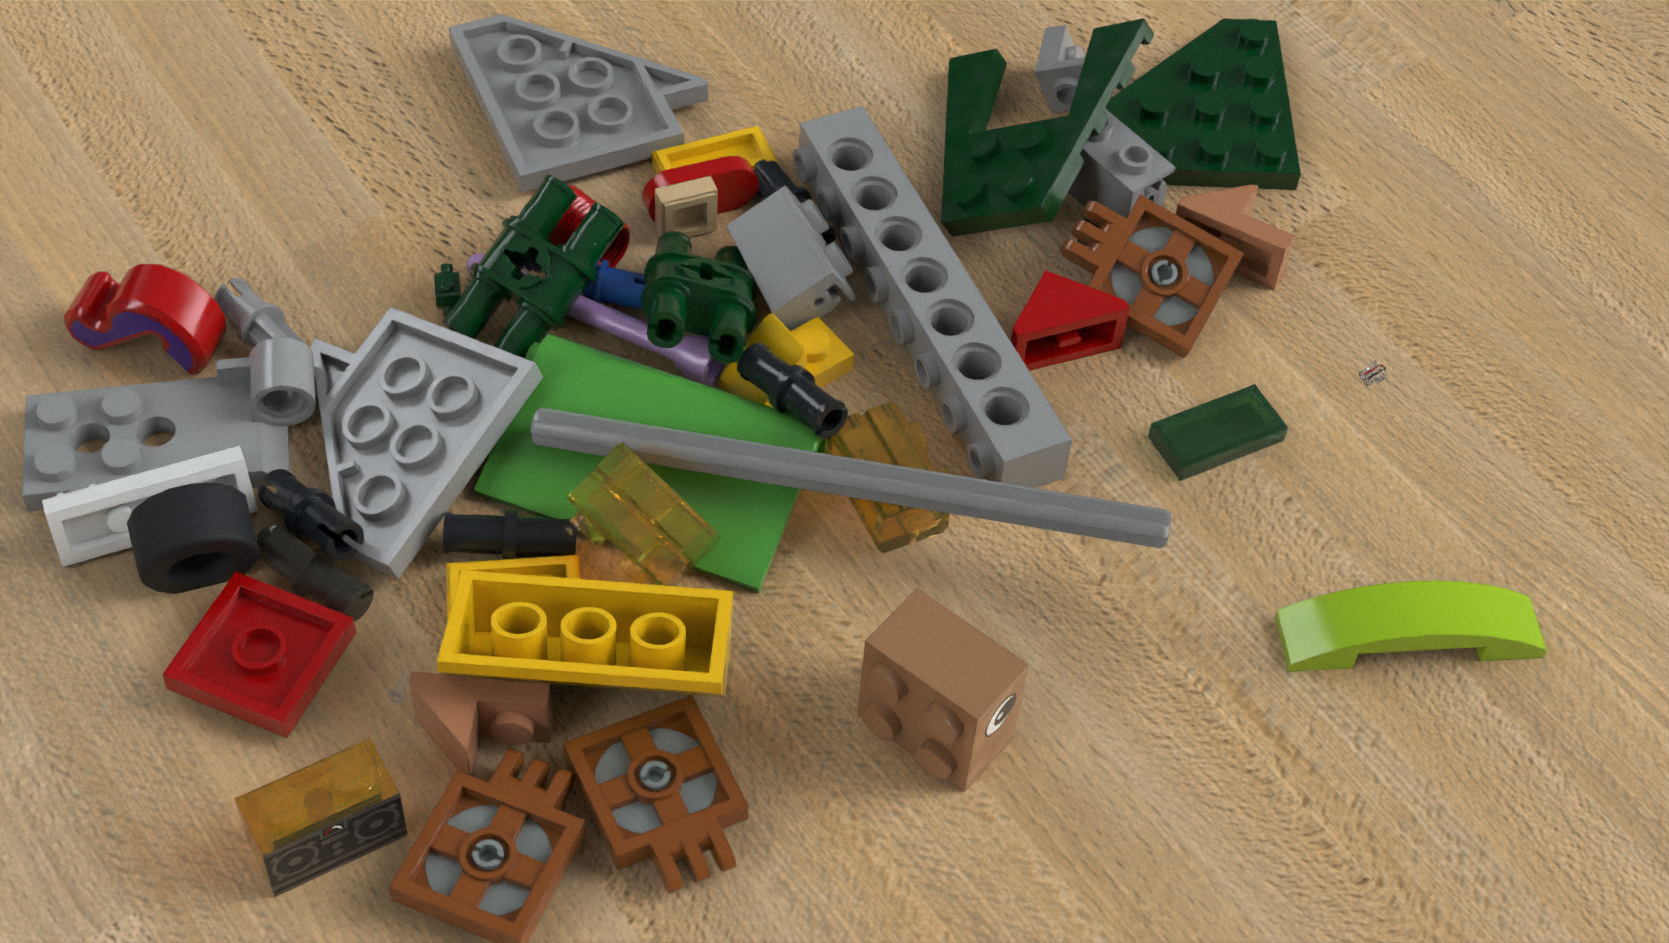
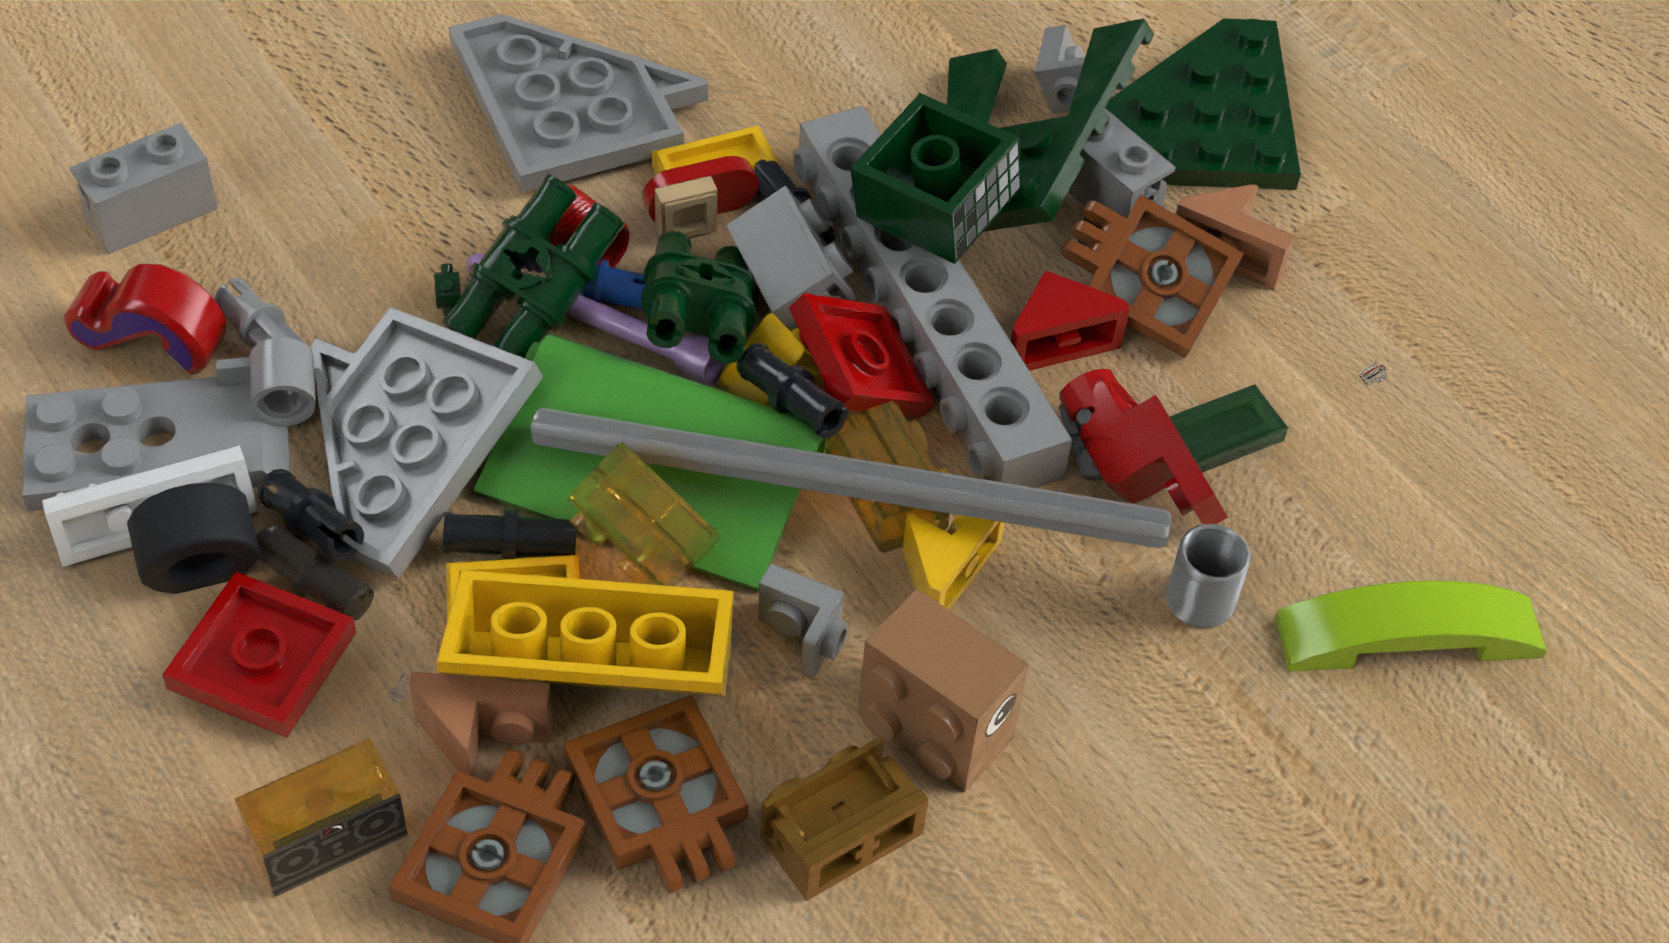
(144, 188): none -> light grey hinge
(804, 609): none -> light grey bracket
(842, 817): none -> pearl gold hinge
(860, 354): none -> red plate
(937, 177): none -> dark green brick
(948, 561): none -> yellow slope
(1133, 445): none -> red plate
(1208, 575): none -> light grey piece

